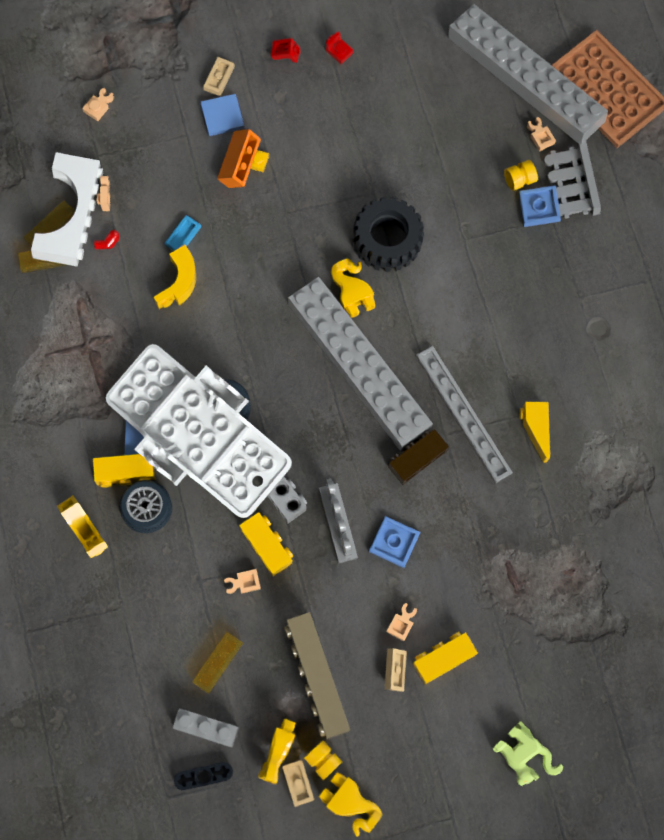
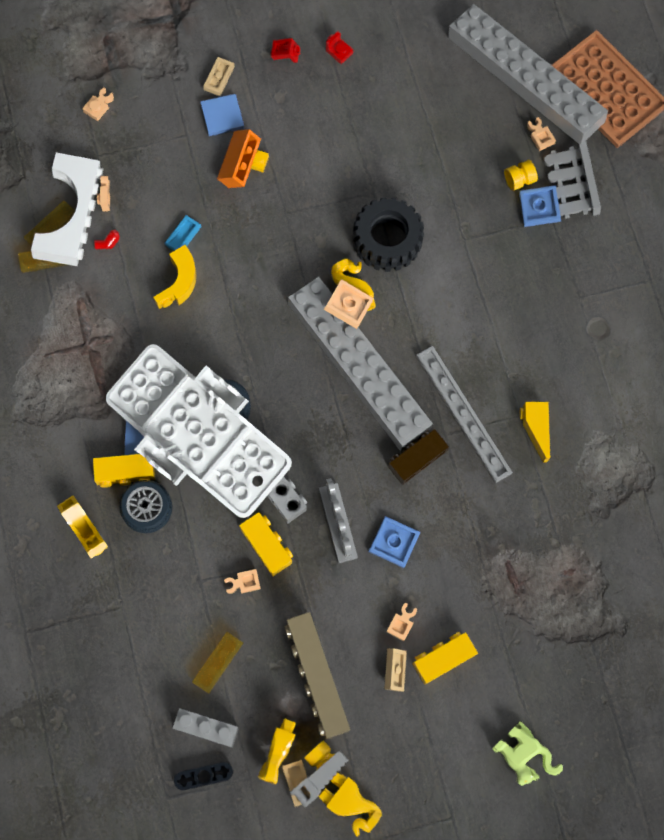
(319, 779): none -> light grey piece
(348, 304): none -> light nougat plate

